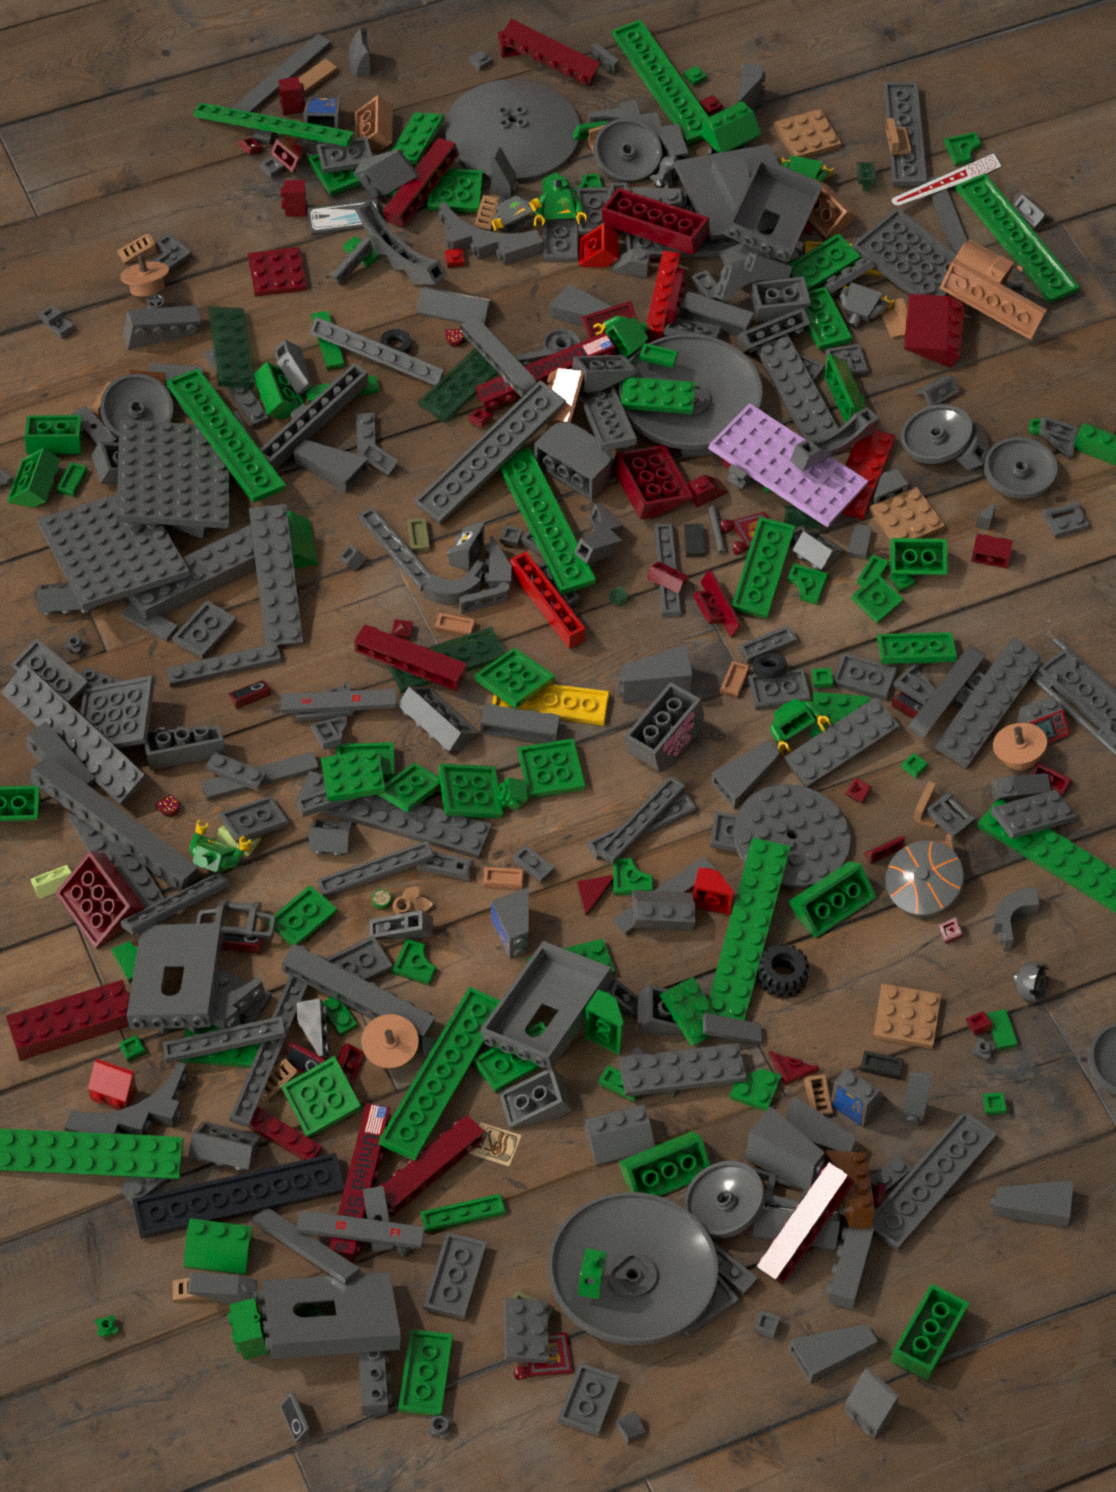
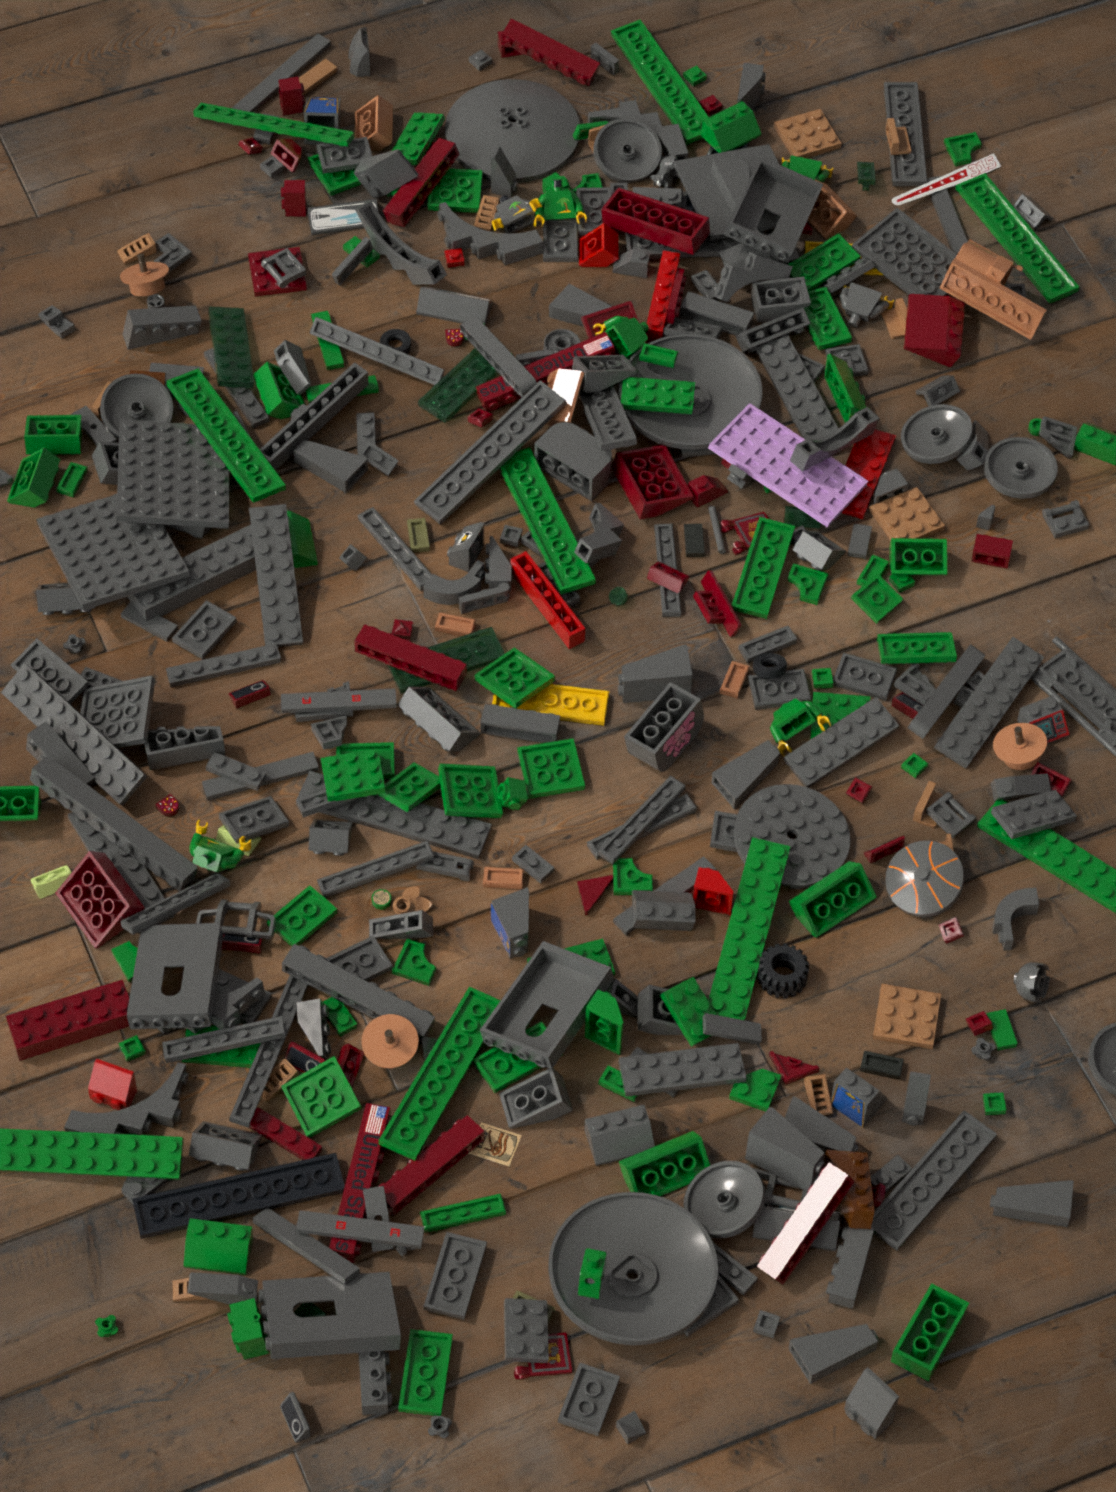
(287, 263): none -> dark grey plate

